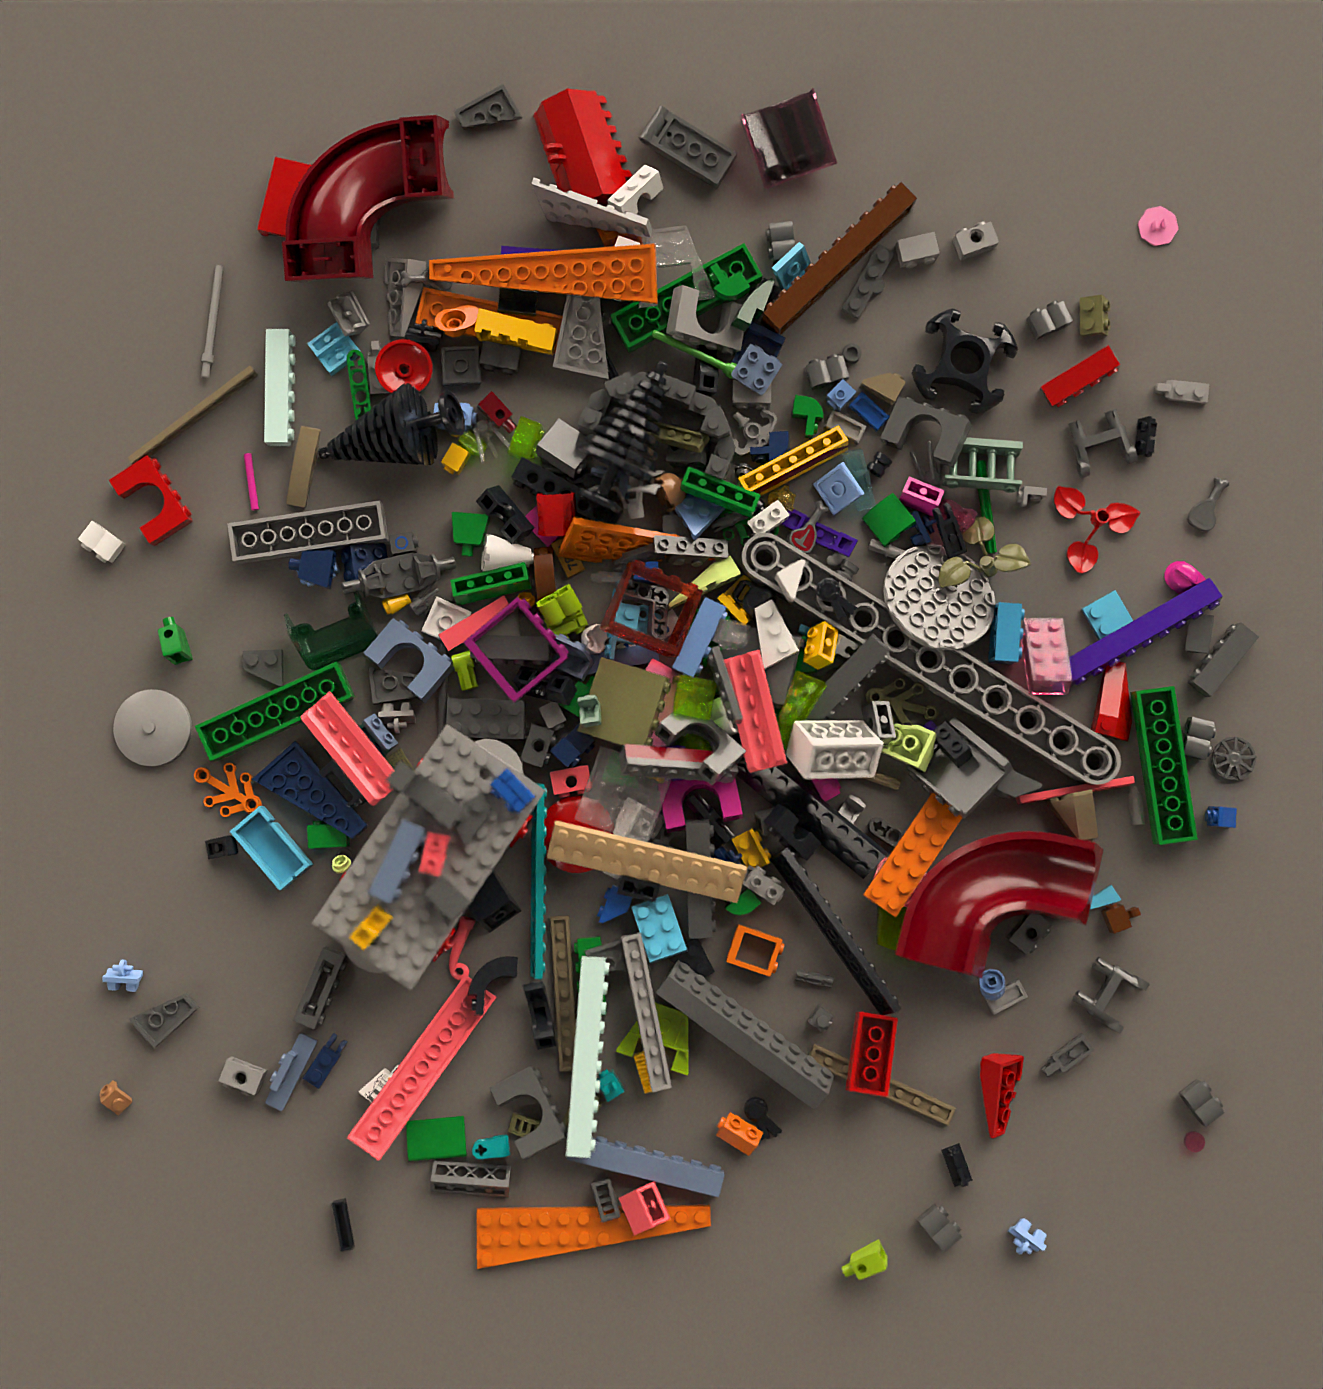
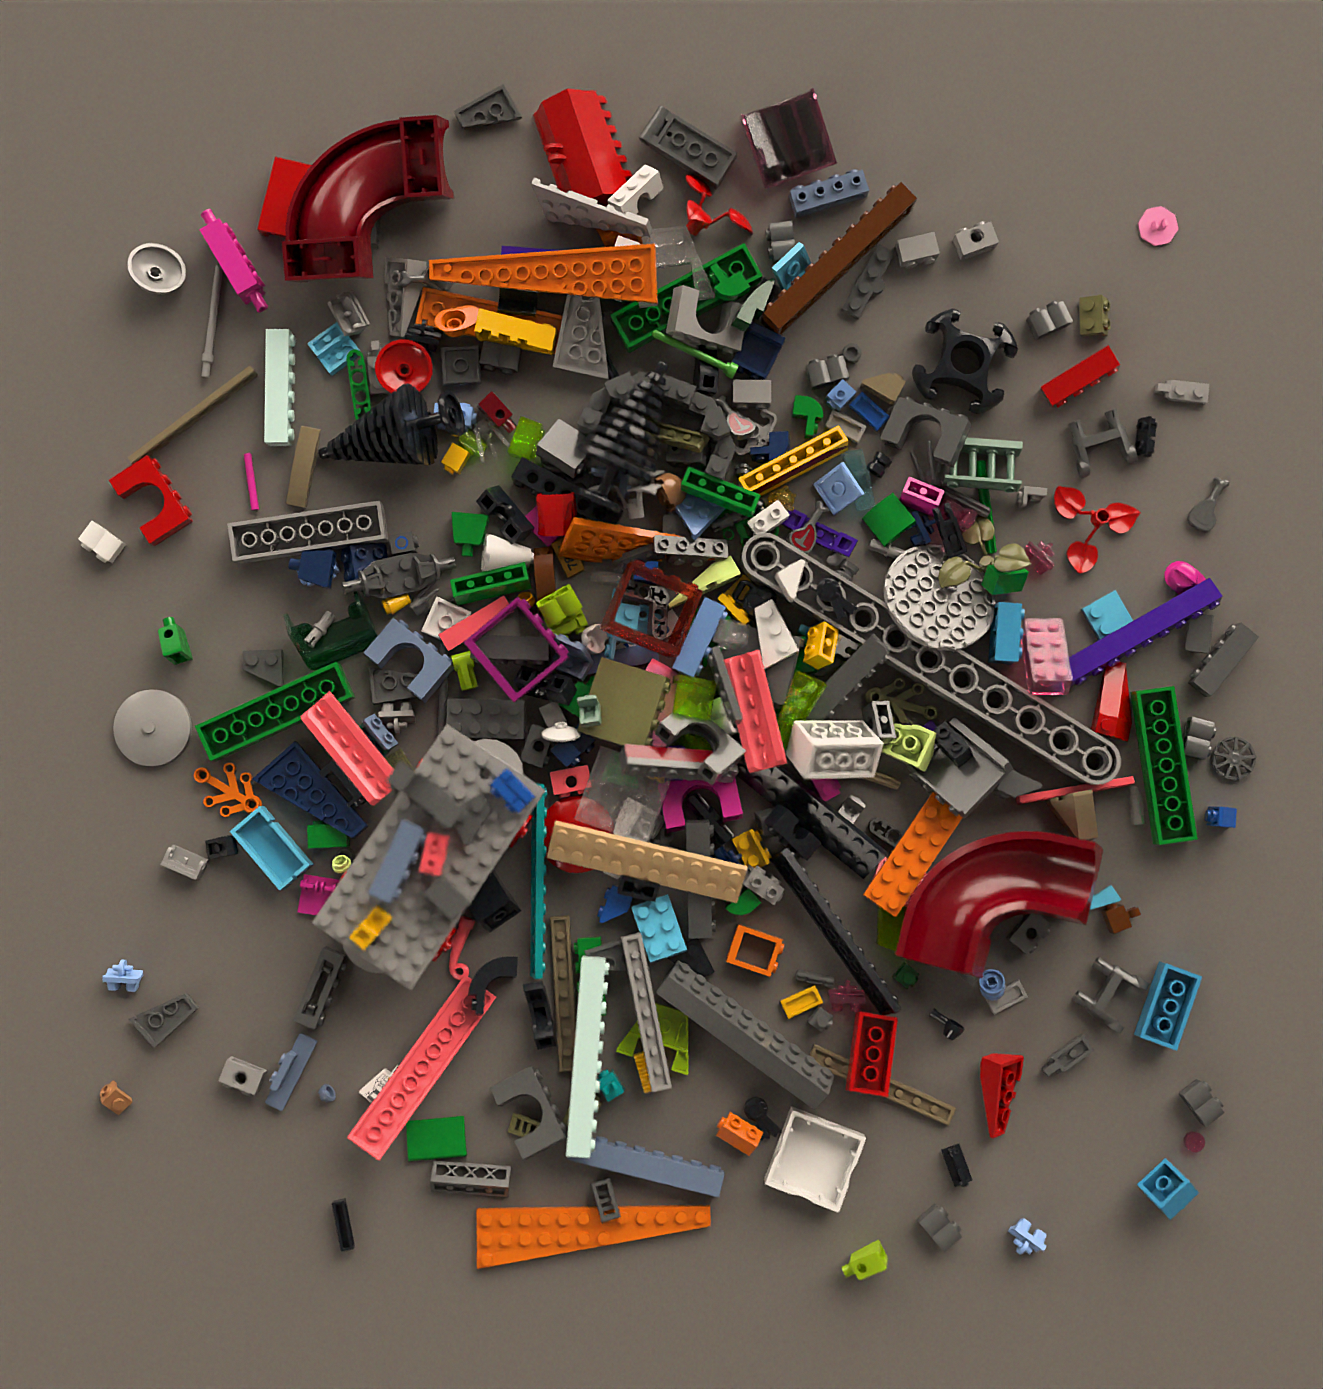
(158, 261): none -> light grey dish
(184, 862): none -> light grey hinge
(233, 260): none -> dark pink brick
(315, 893): none -> dark pink hinge
(319, 629): none -> light grey pin
(324, 1062): dark blue hinge -> none
(327, 1093): none -> sand blue piece
(495, 1147): teal piece -> none
(561, 732): none -> white dish
(644, 1208): coral slope -> none
(699, 218): none -> red plant
(740, 427): none -> dark grey piece
(756, 369): sand blue bracket -> none
(801, 1001): none -> yellow tile
(814, 1159): none -> white tile
(828, 193): none -> sand blue brick
(846, 994): none -> clear pink hips
(906, 975): none -> dark green brick
(952, 1028): none -> black bar
(965, 501): none -> dark grey axle
(1004, 582): none -> green brick
(1044, 563): none -> clear pink hips
(1167, 1005): none -> dark azure brick
(1168, 1188): none -> dark azure brick

